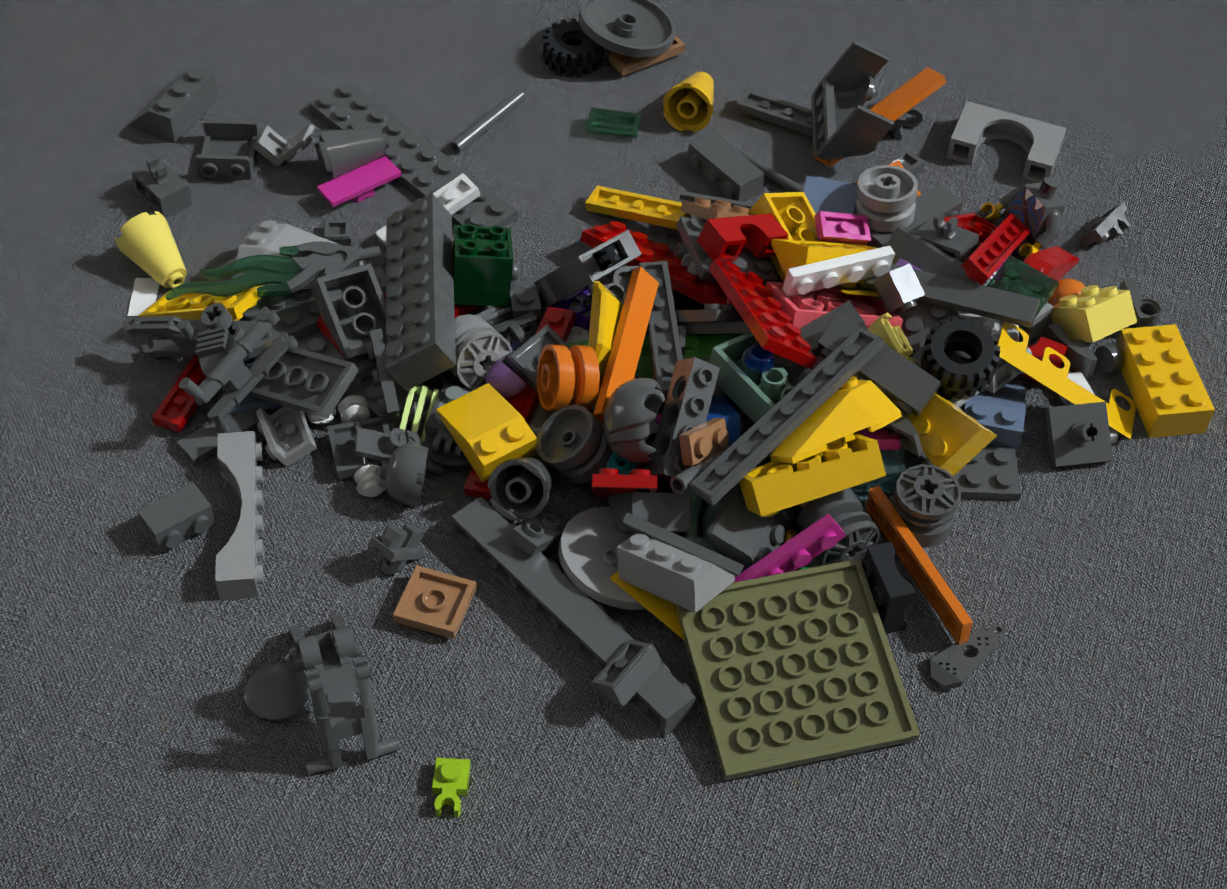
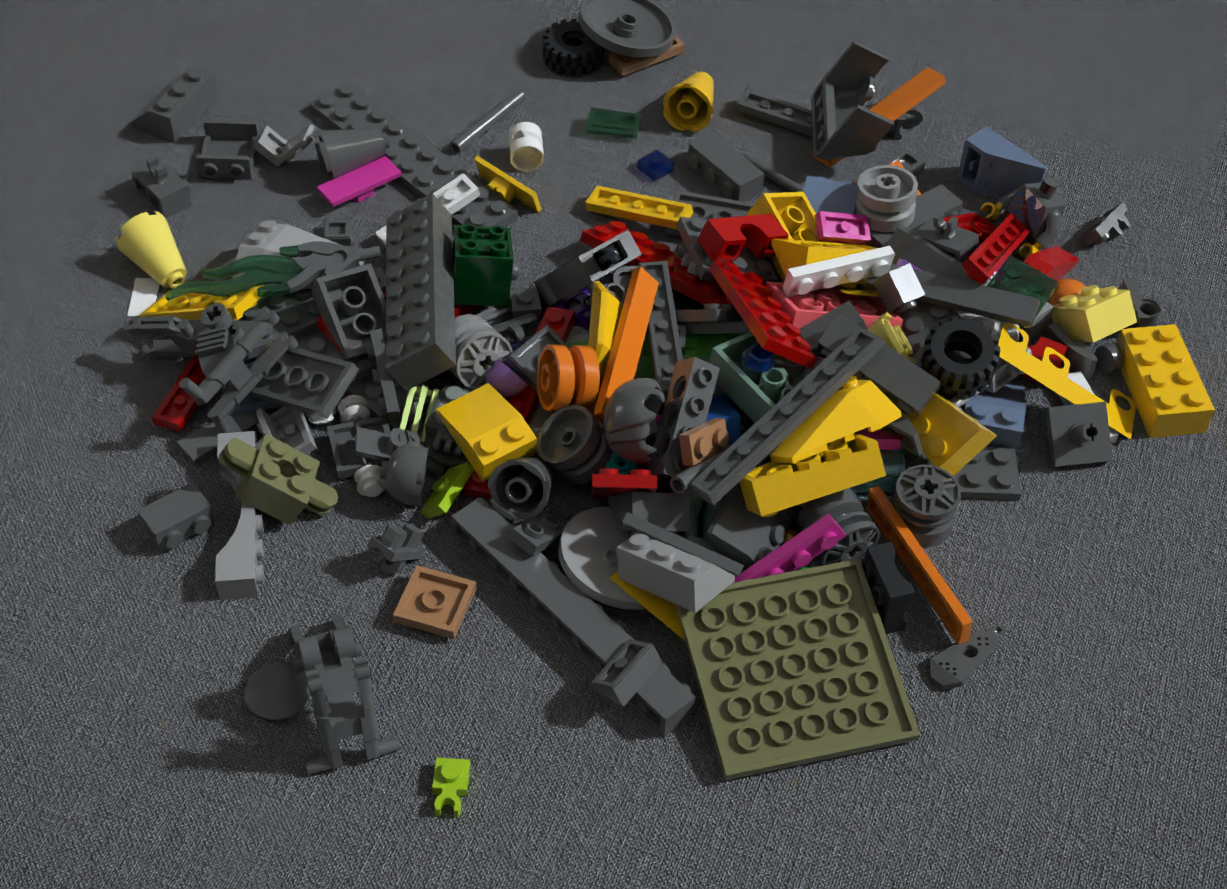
(277, 478): none -> olive brick
(446, 490): none -> lime plate
(506, 186): none -> yellow piece
(526, 146): none -> white wheel
(655, 165): none -> clear blue plate
(706, 210): medium nougat plate -> none
(983, 123): light grey arch -> none
(996, 166): none -> sand blue slope

